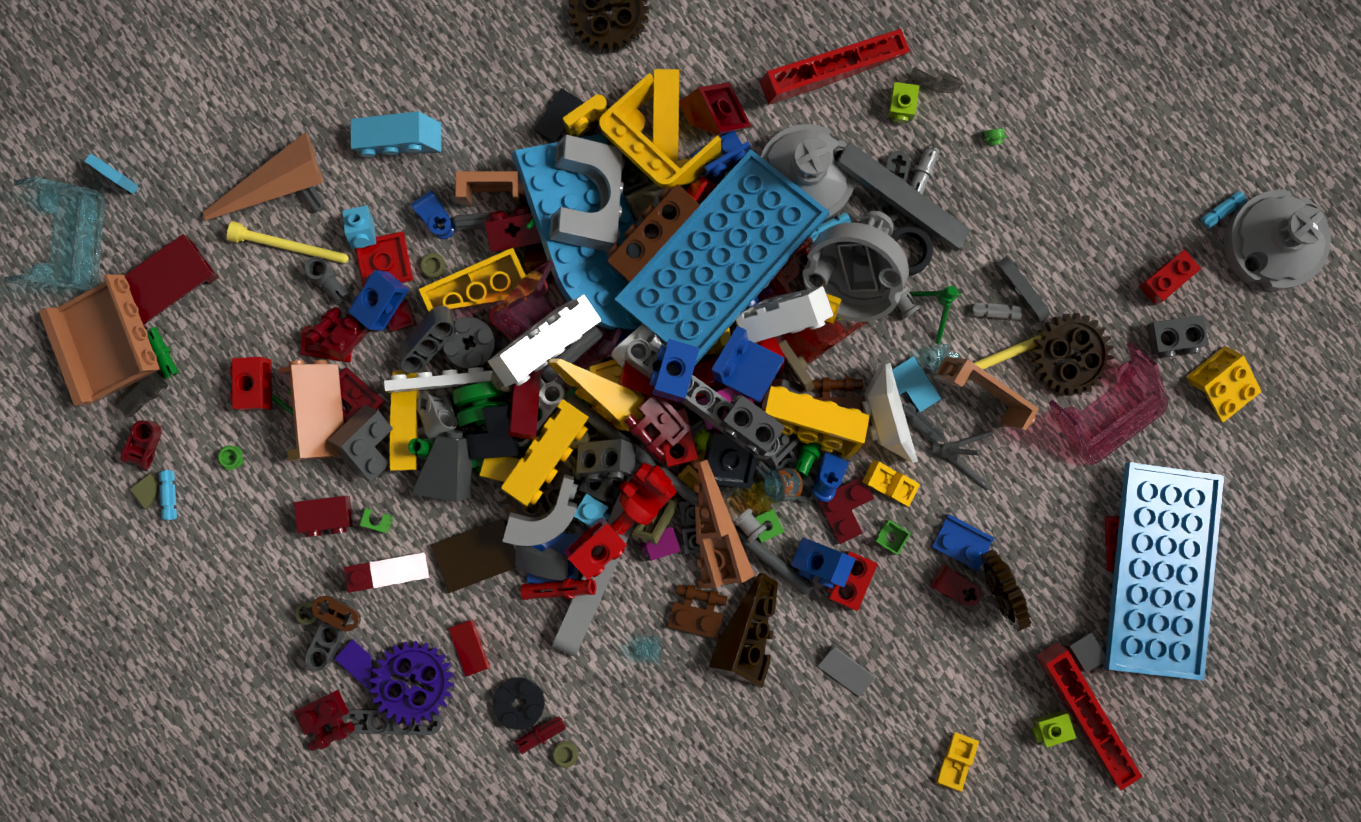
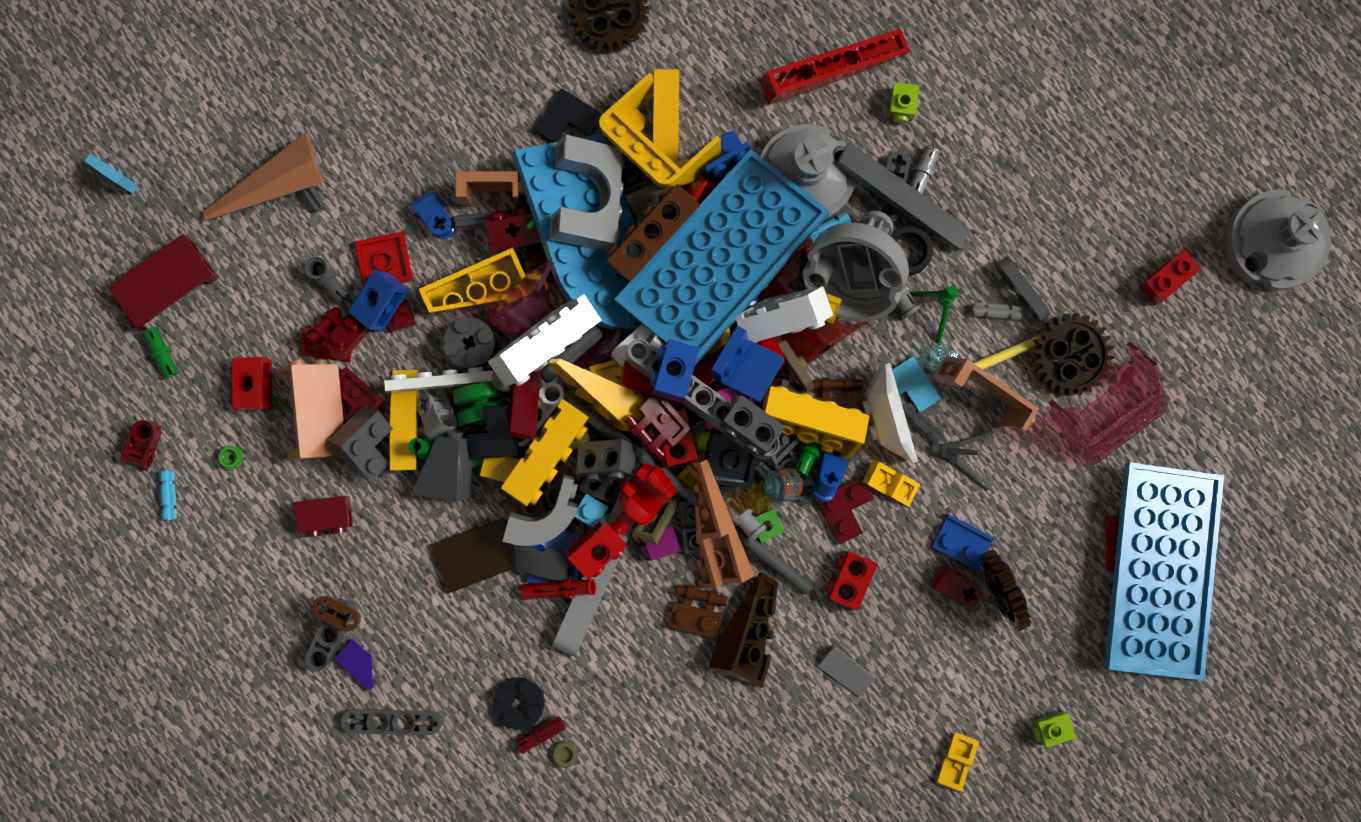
(75, 236): clear light blue windscreen -> none
(100, 341): nougat panel -> none
(140, 393): clear smoke piece -> none
(146, 491): olive tile -> none
(237, 232): light yellow piece -> none
(298, 613): olive bush -> none
(321, 712): dark red plate -> none
(359, 227): medium azure brick -> none
(383, 527): bright green piece -> none
(386, 572): slope -> none
(395, 134): medium azure wedge -> none
(403, 705): dark purple gear -> none
(426, 339): dark grey beam -> none
(433, 265): olive tile -> none
(469, 648): red slope -> none
(578, 120): yellow plate -> none
(647, 648): clear light blue tile -> none
(715, 109): dark red slope -> none
(835, 565): blue brick -> none
(901, 534): bright green piece -> none
(943, 83): clear smoke slope -> none
(994, 136): bright green plate -> none
(1087, 652): dark grey brick -> none
(1088, 714): red slope -> none
(1176, 331): dark grey brick -> none
(1223, 209): medium azure axle -> none
(1226, 382): yellow bracket -> none

